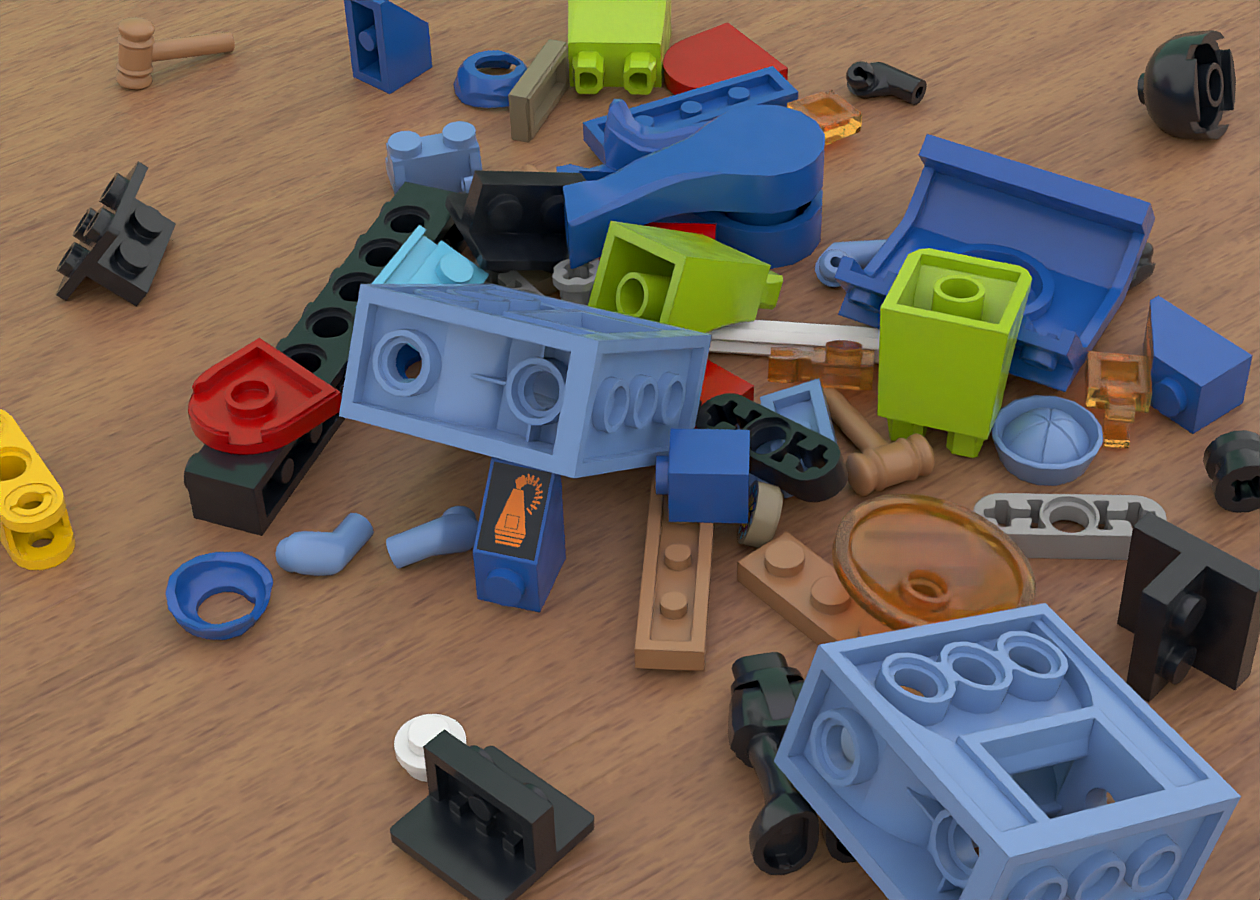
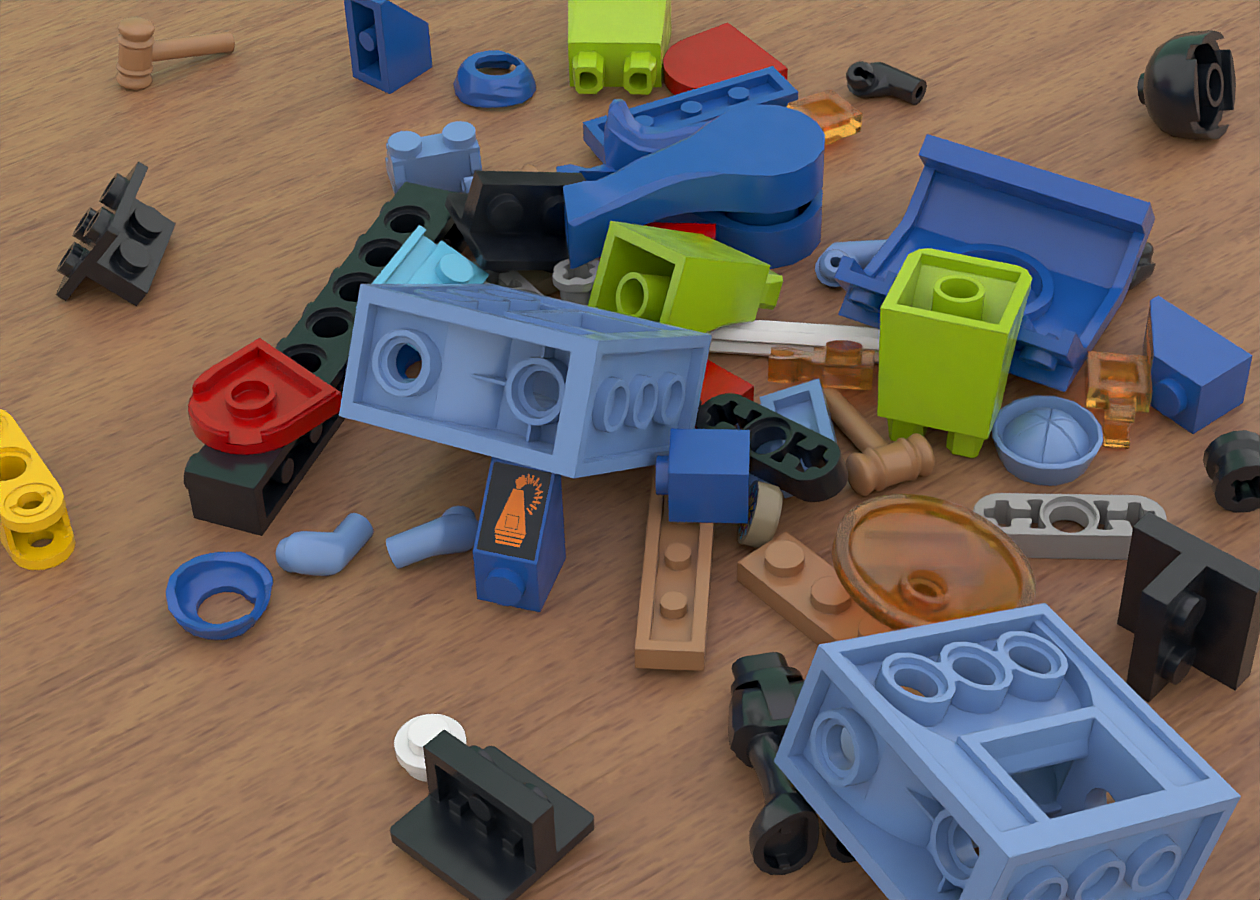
(539, 90): dark tan tile -> none

